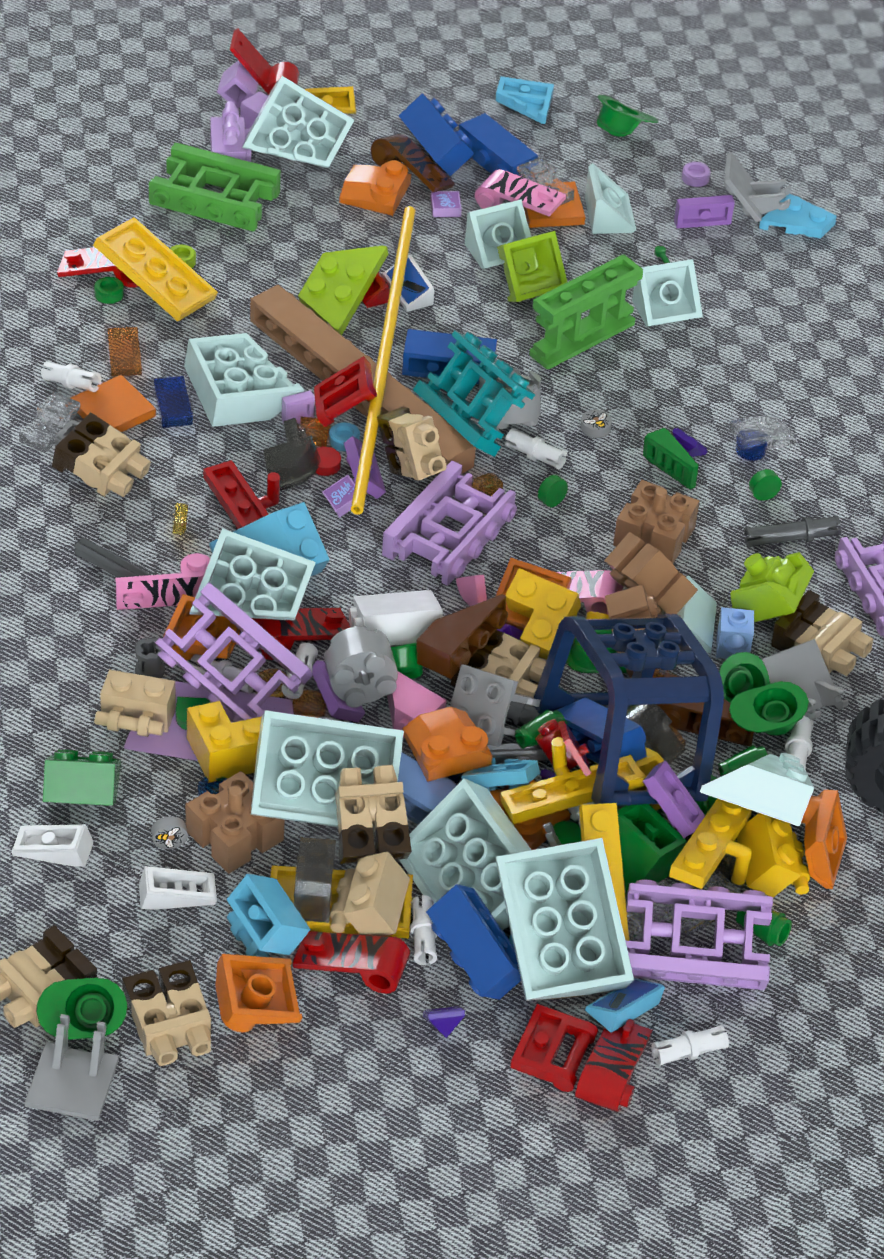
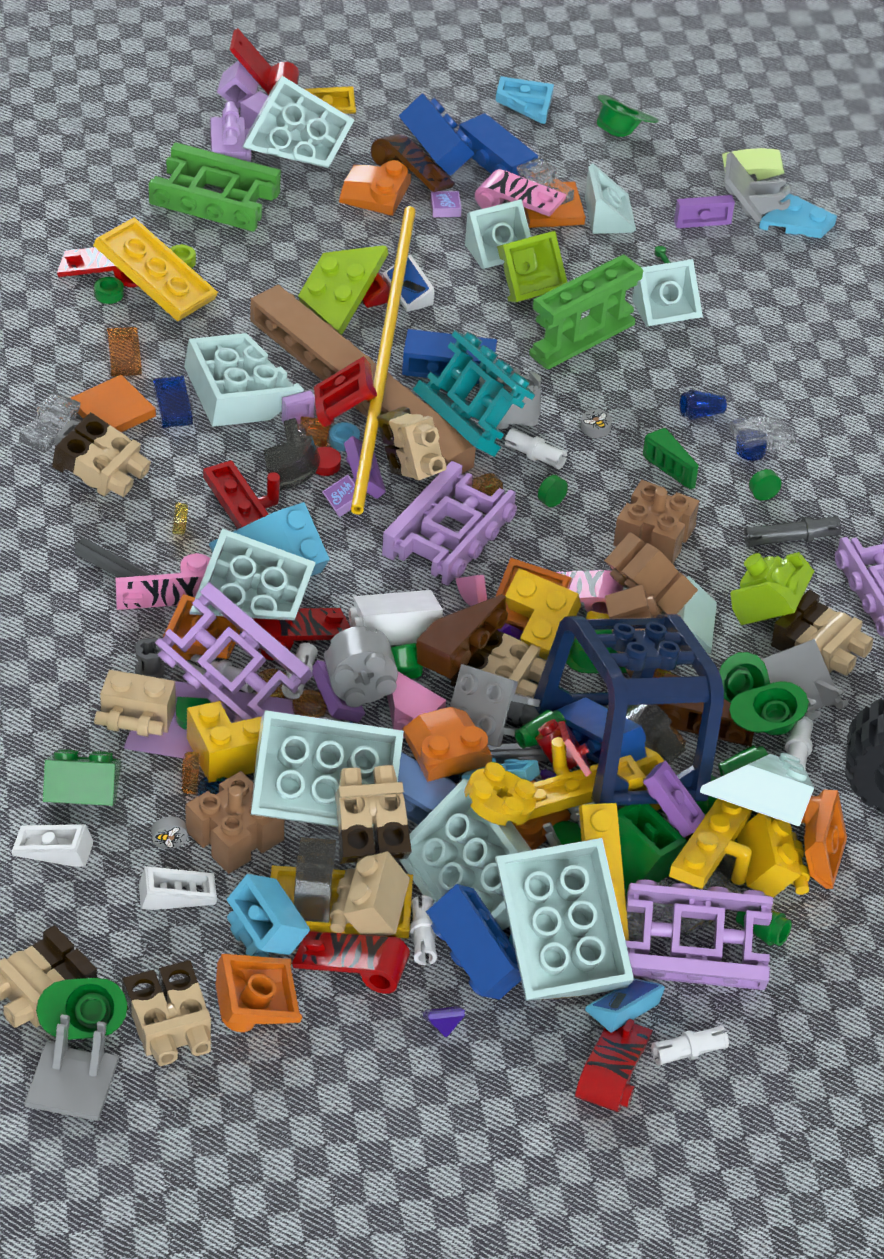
(71, 376): white pin -> none
(190, 772): none -> clear orange tile
(494, 780): none -> yellow plate
(542, 1042): red plate -> none
(691, 445): dark purple slope -> none
(696, 174): lavender tile -> none
(700, 404): none -> clear blue cone
(734, 632): light blue brick -> none
(759, 161): none -> yellowish green slope

